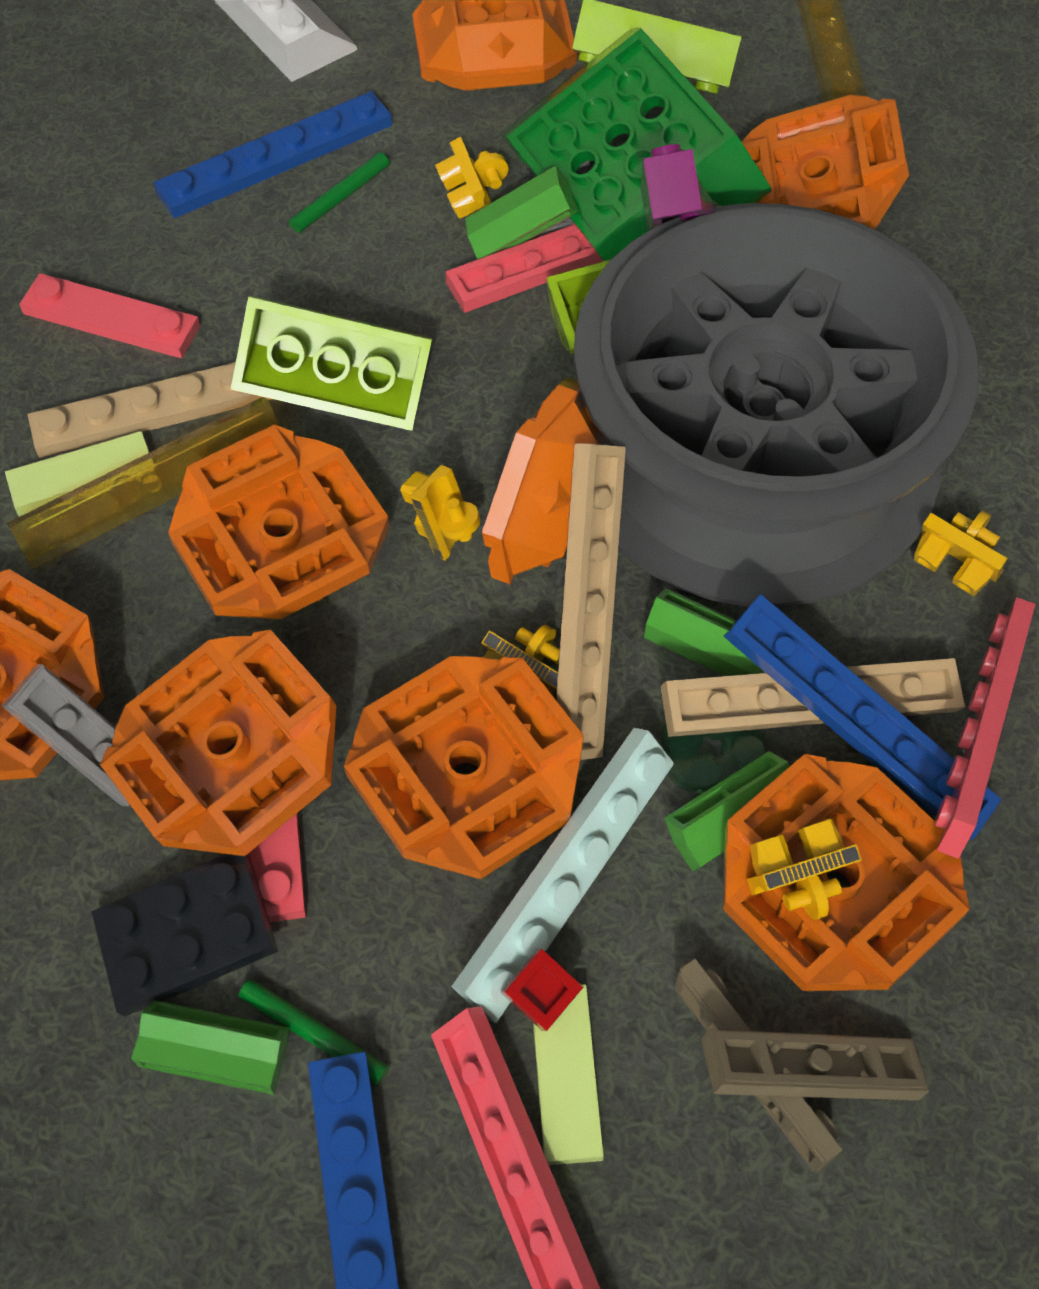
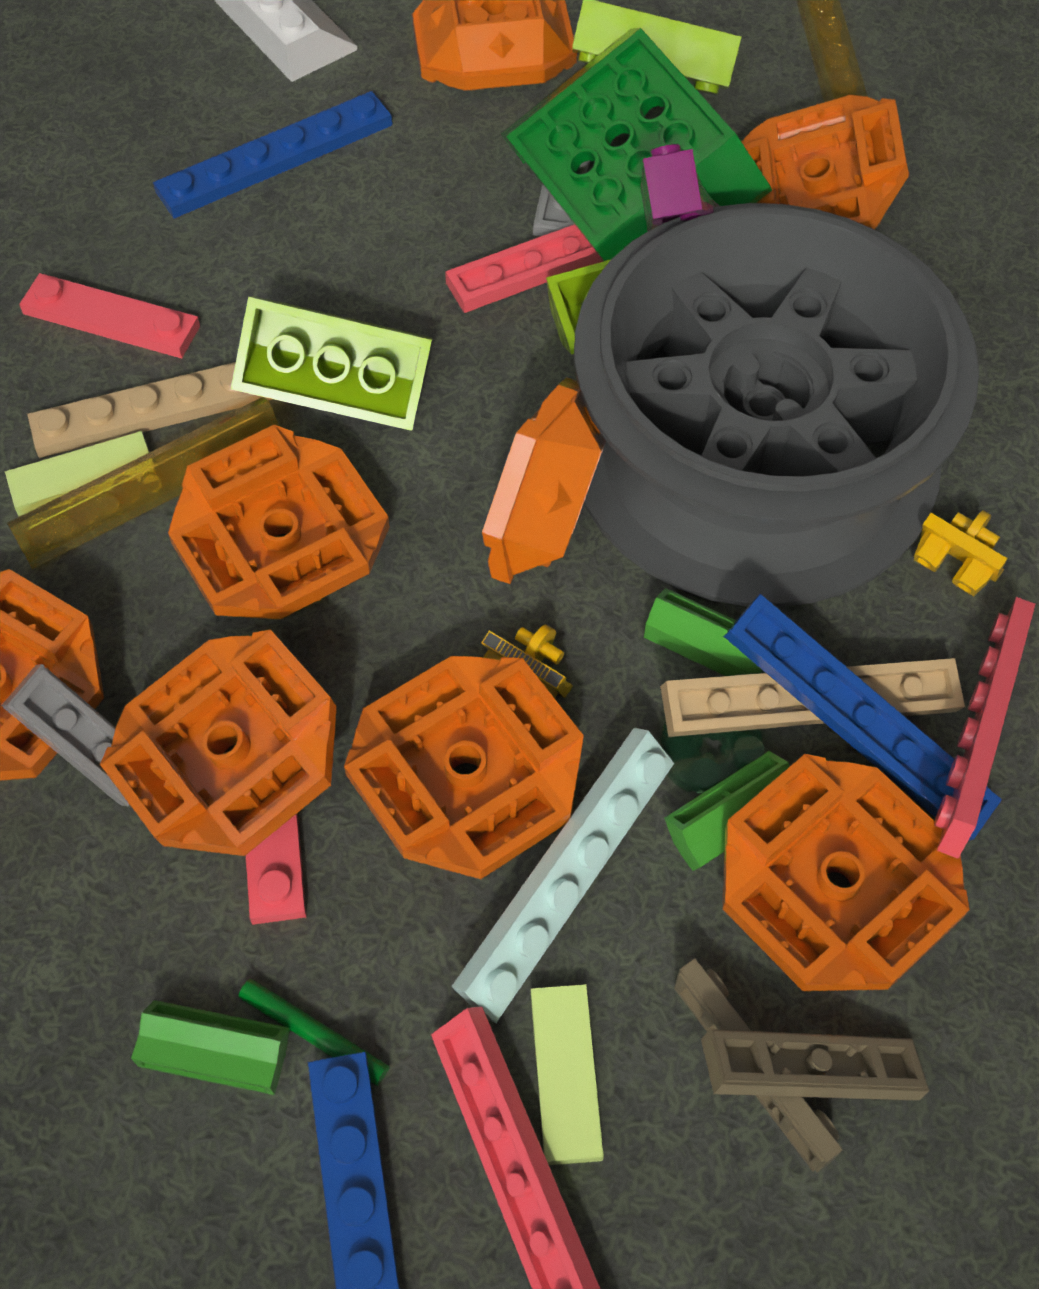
(183, 932): black plate -> none
(339, 192): green bar -> none
(440, 509): yellow hips -> none
(486, 171): yellow hips -> none
(521, 214): bright green piece -> none
(542, 990): red plate -> none
(590, 589): tan plate -> none
(824, 853): yellow hips -> none

